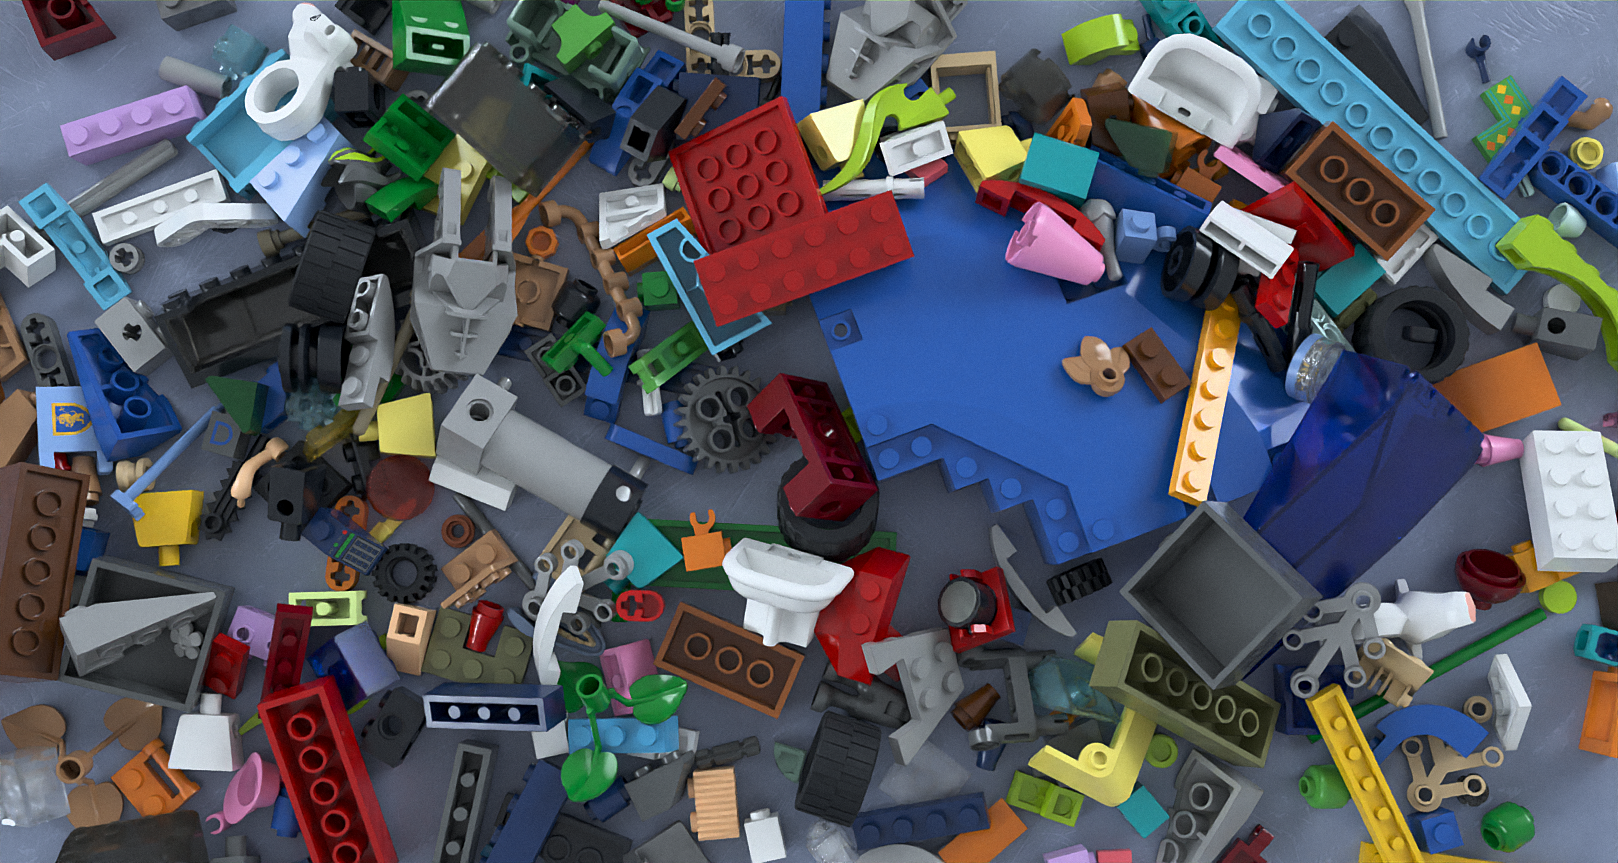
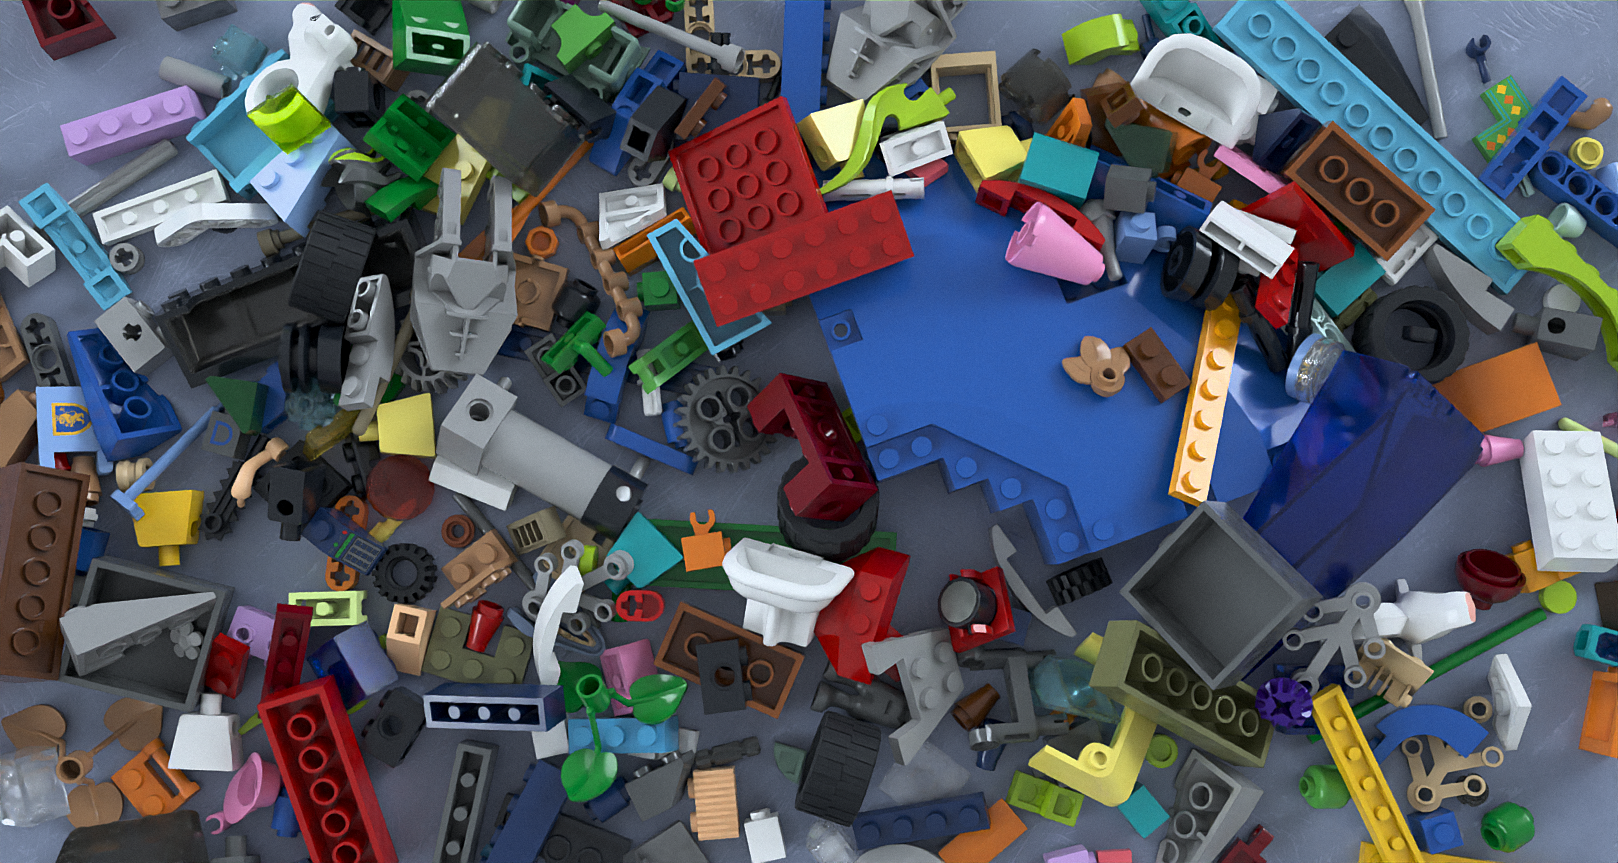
(289, 119): none -> clear neon green piece
(536, 530): none -> dark tan slope
(589, 560): none -> lime tile
(716, 696): none -> black brick
(1122, 105): none -> reddish brown plate
(1129, 189): none -> dark grey brick
(1284, 690): none -> dark purple gear

